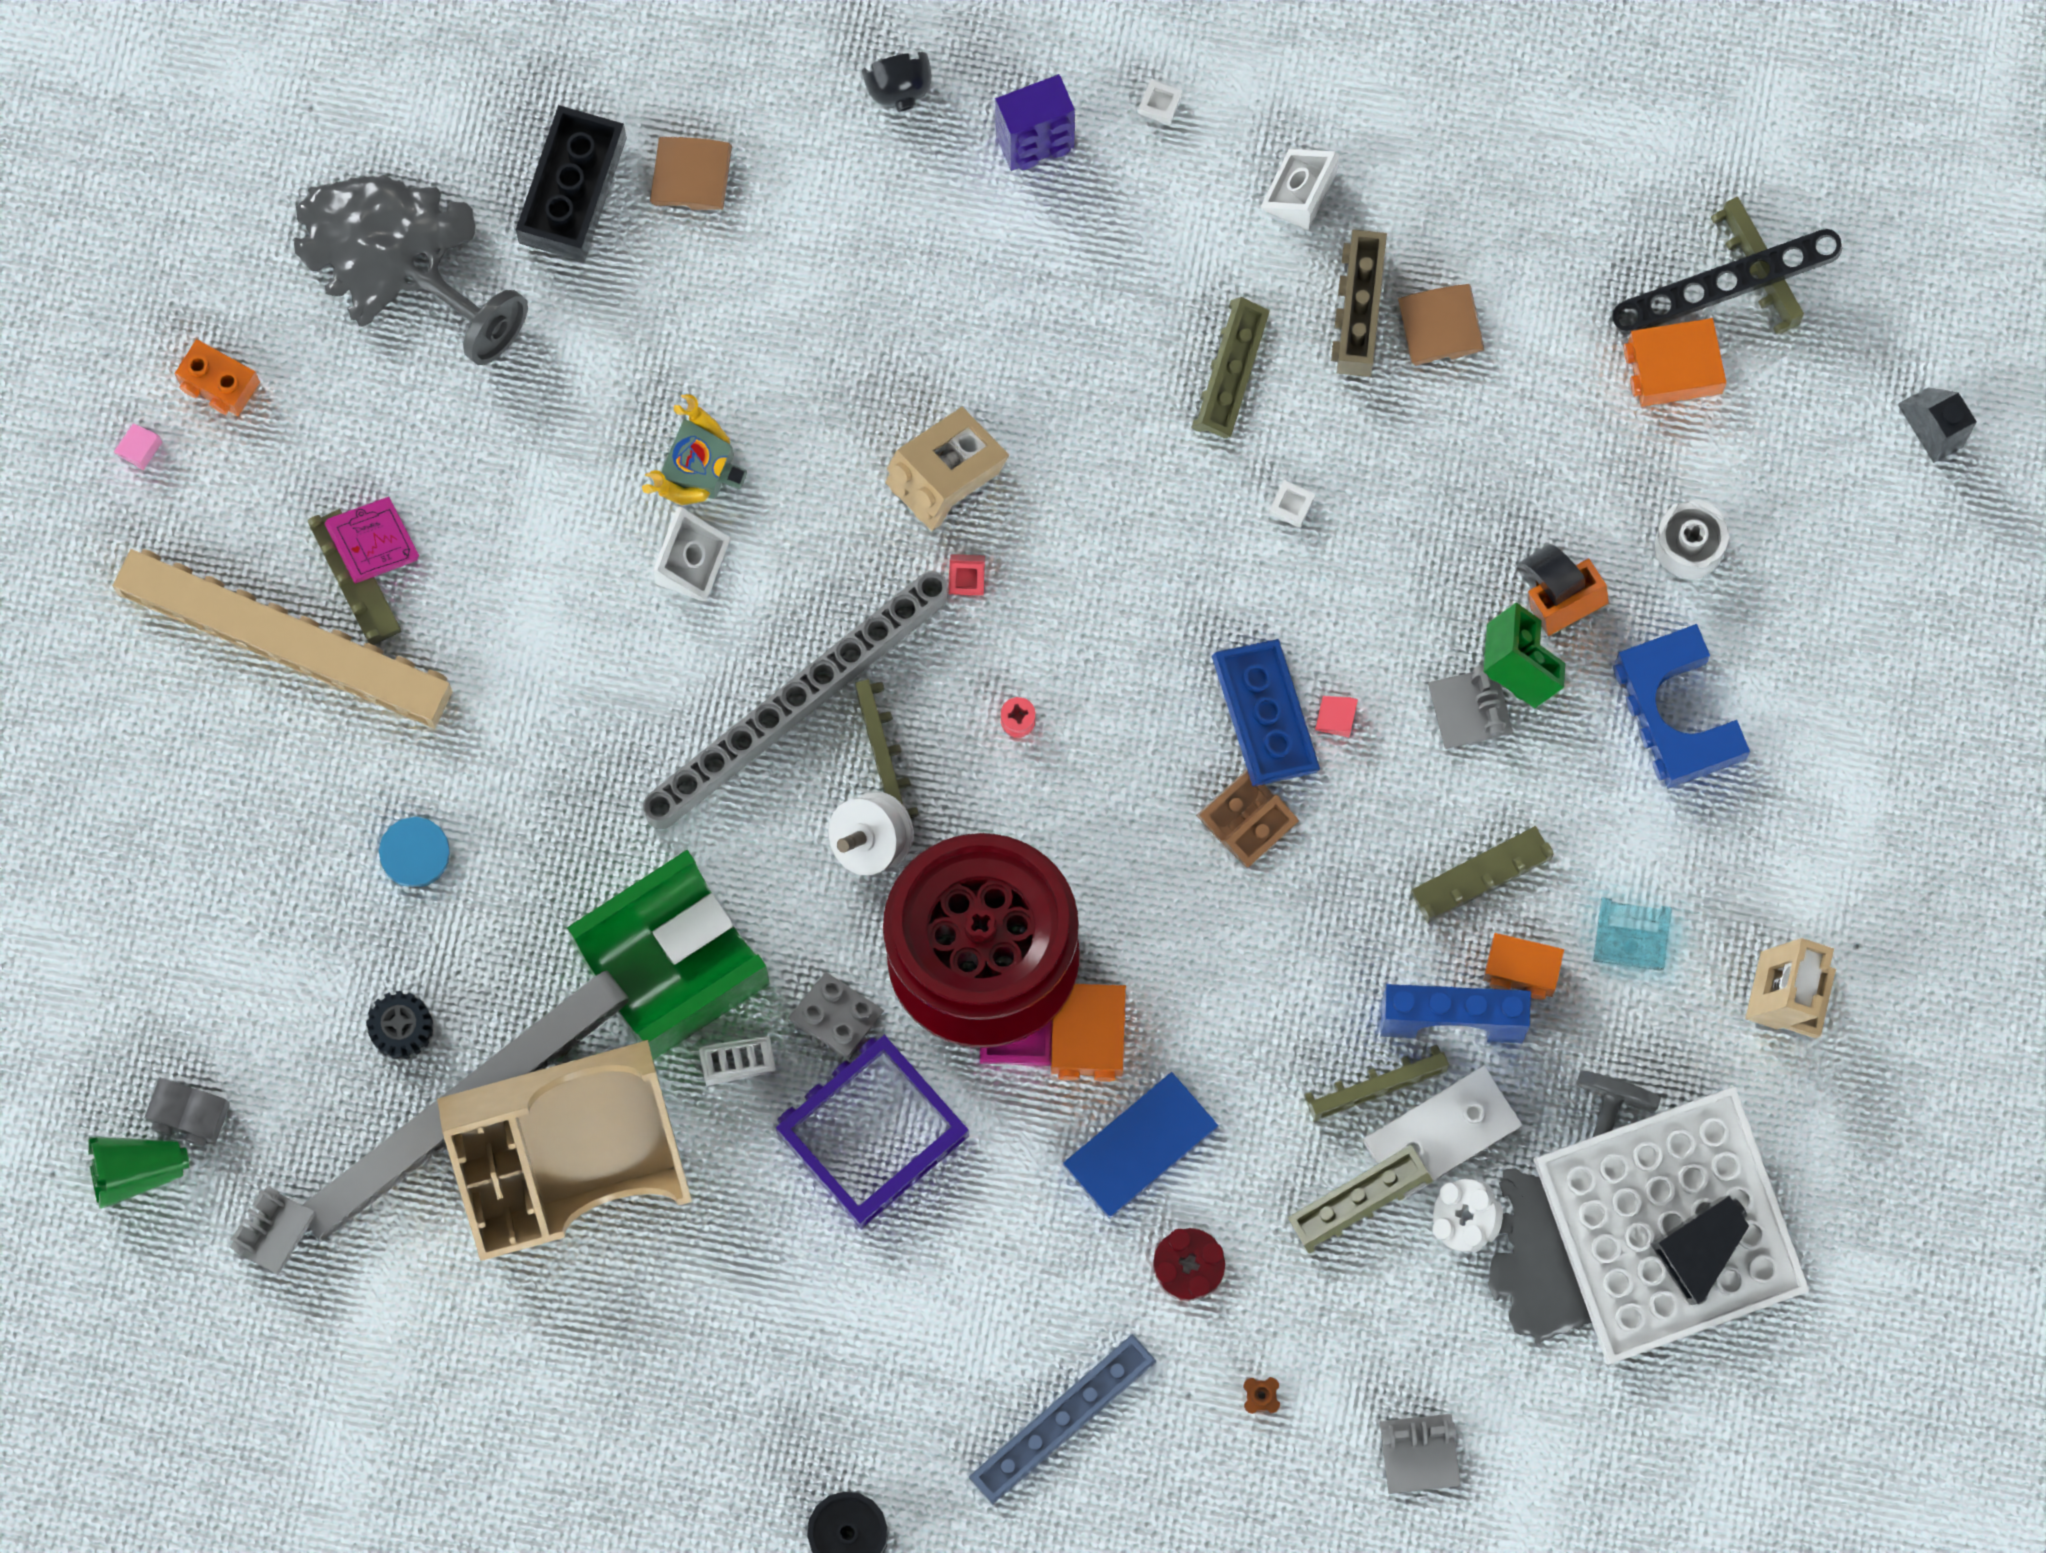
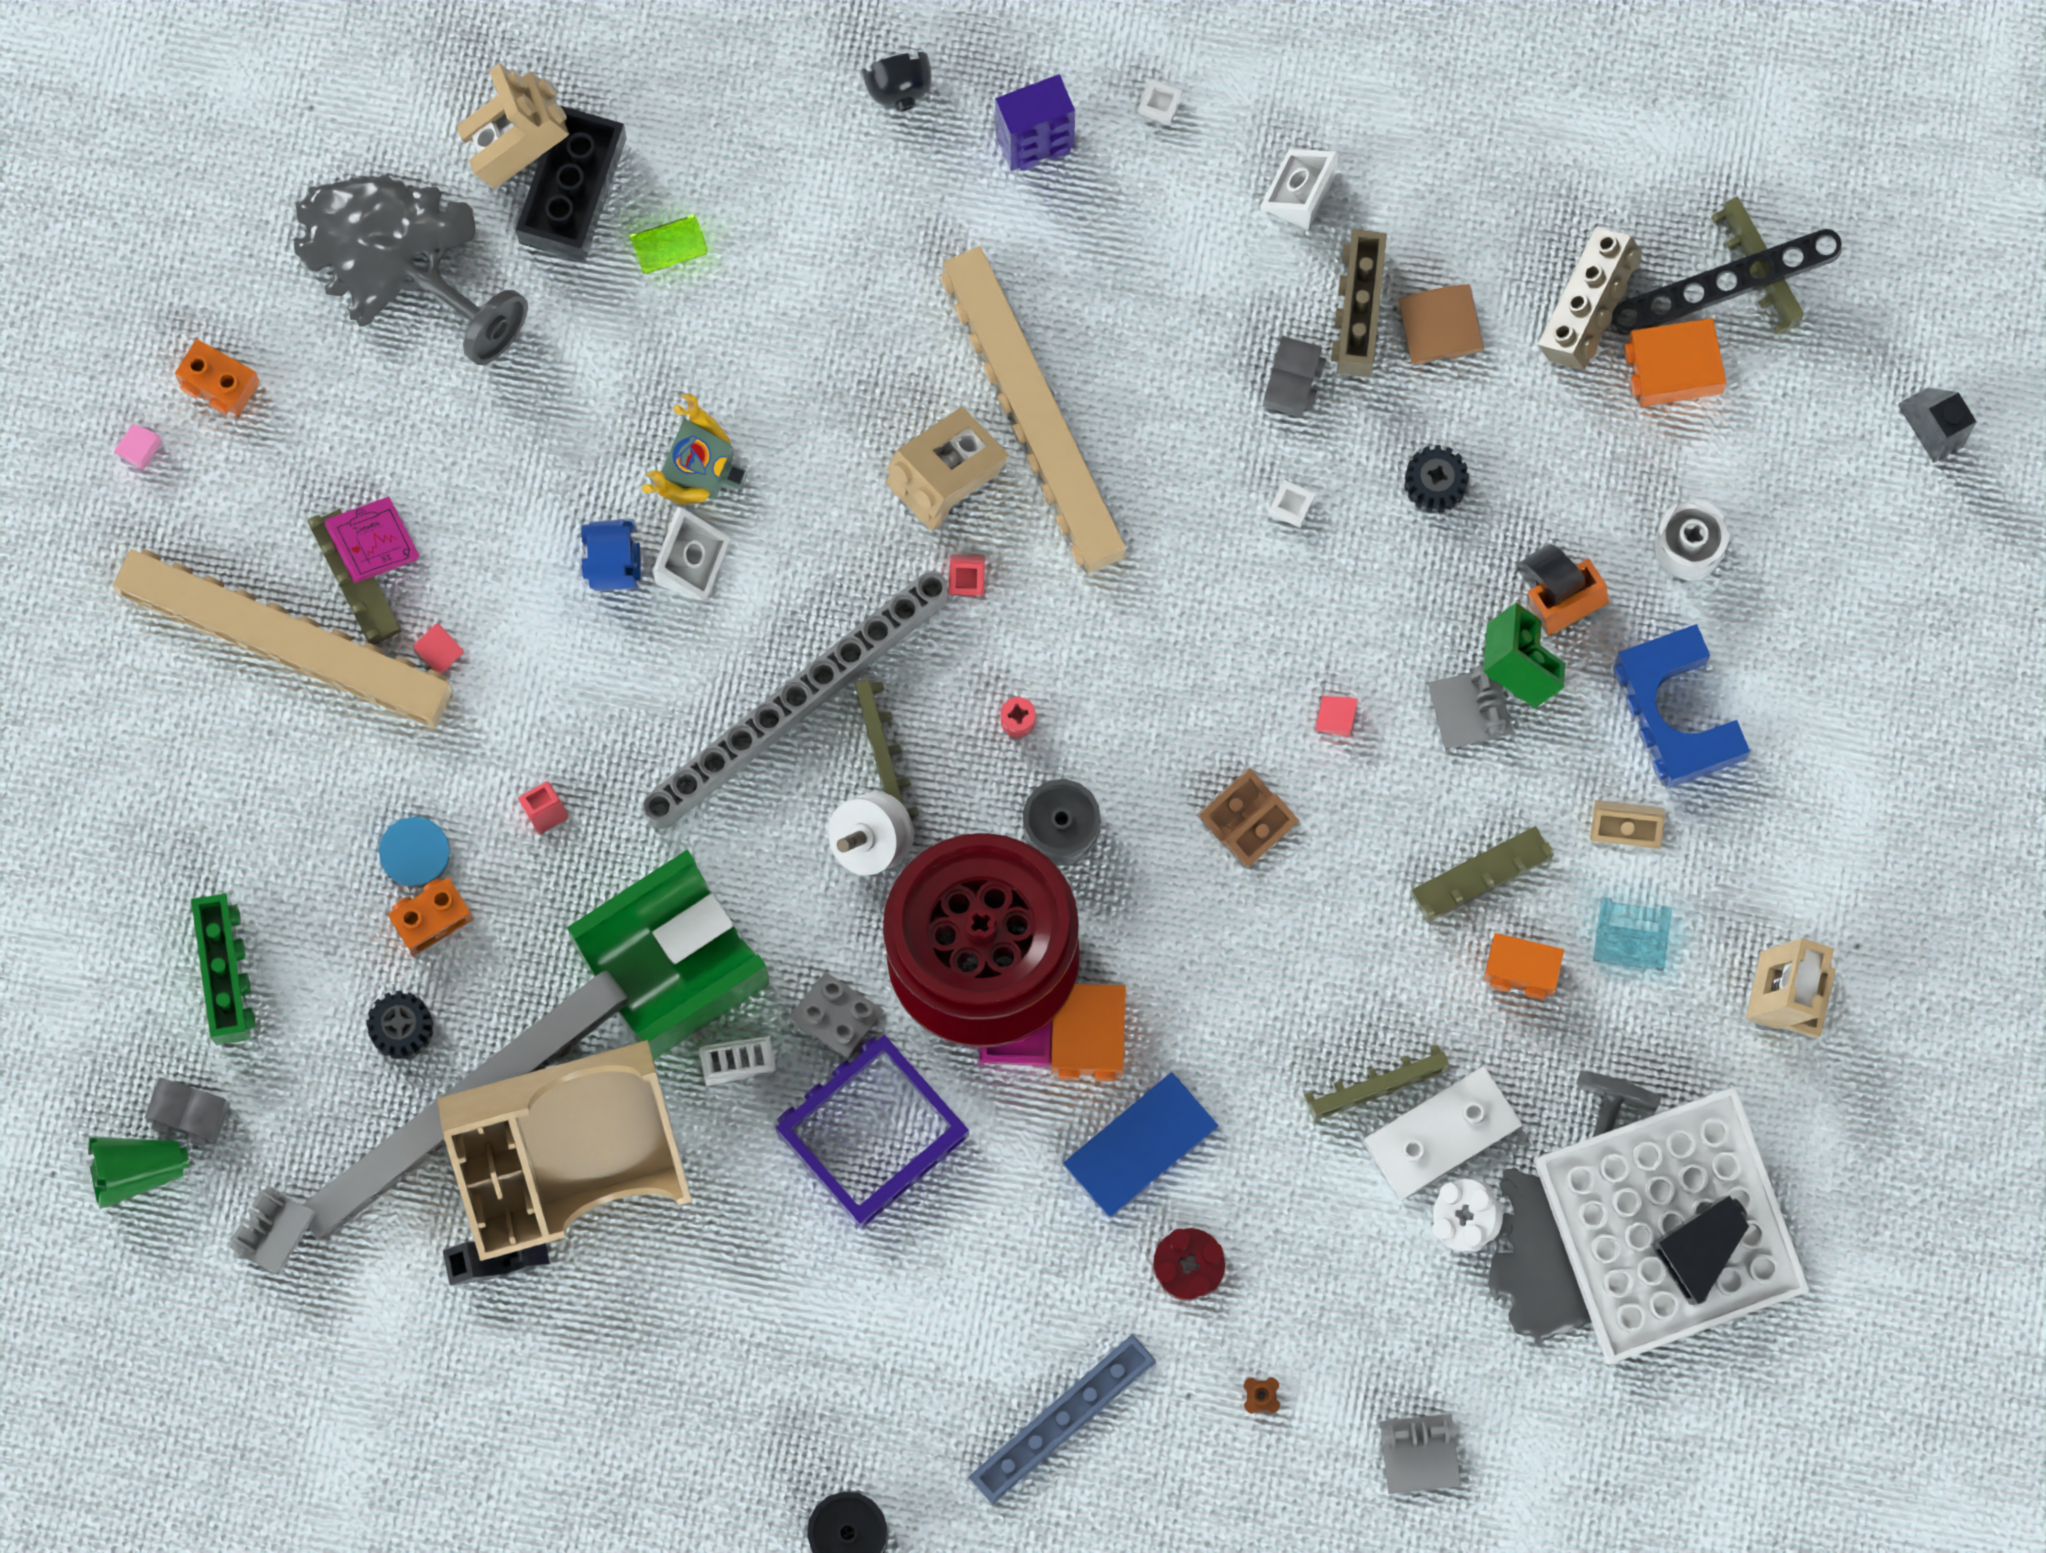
(221, 969): none -> green brick
(429, 915): none -> orange brick
(438, 649): none -> coral slope
(465, 1266): none -> black brick
(513, 125): none -> tan brick
(543, 807): none -> coral slope
(611, 555): none -> blue brick
(669, 244): none -> clear neon green slope
(691, 173): medium nougat slope -> none
(1033, 410): none -> tan brick
(1065, 801): none -> dark grey wheel
(1231, 368): olive hinge -> none
(1265, 712): blue tile -> none
(1293, 376): none -> flat silver brick
(1359, 1198): hinge -> none
(1414, 1007): blue arch -> none
(1433, 491): none -> black wheel
(1590, 298): none -> dark tan brick
(1627, 824): none -> tan slope

